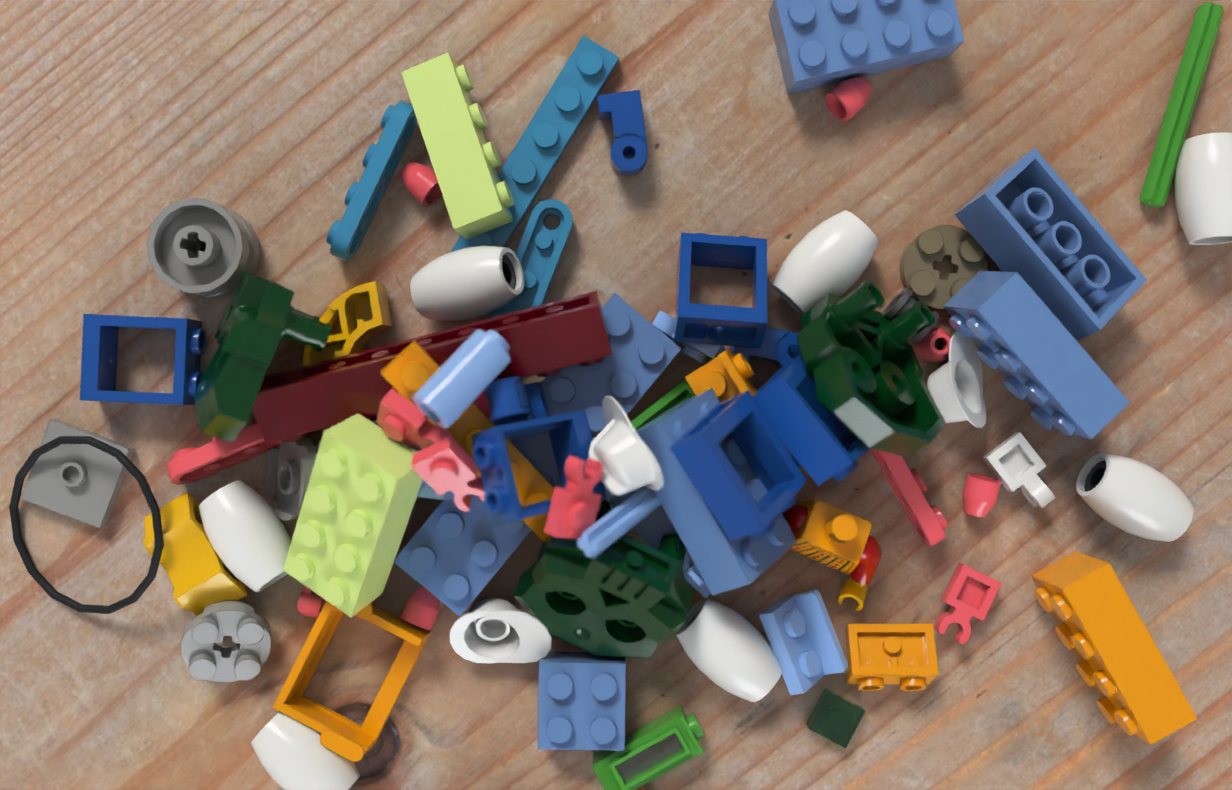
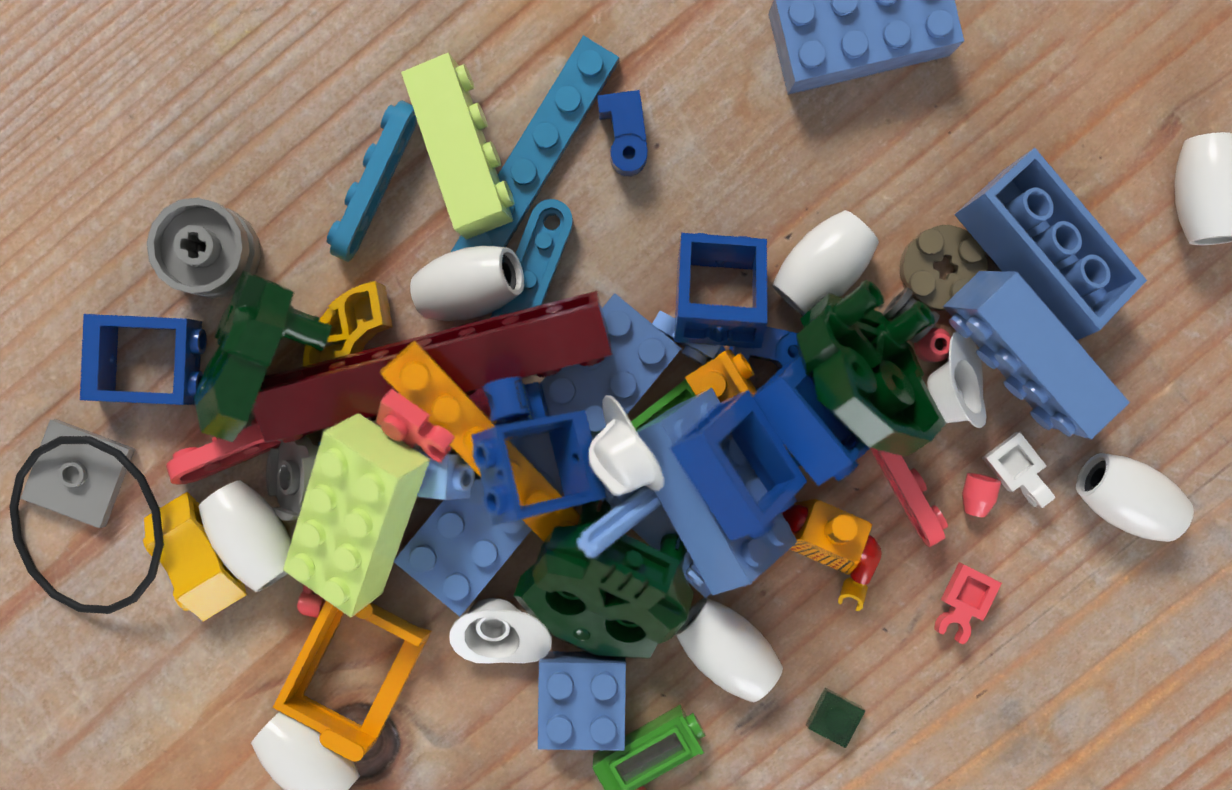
(230, 664): light grey plate -> none
(421, 183): coral hose -> none
(421, 608): coral hose -> none
(449, 468): coral plate -> none
(463, 377): light blue brick -> none
(576, 505): coral plate -> none
(803, 640): light blue bracket -> none
(848, 97): coral hose -> none
(891, 656): light orange bracket -> none
(1112, 647): light orange brick -> none
(1181, 104): bright green axle -> none

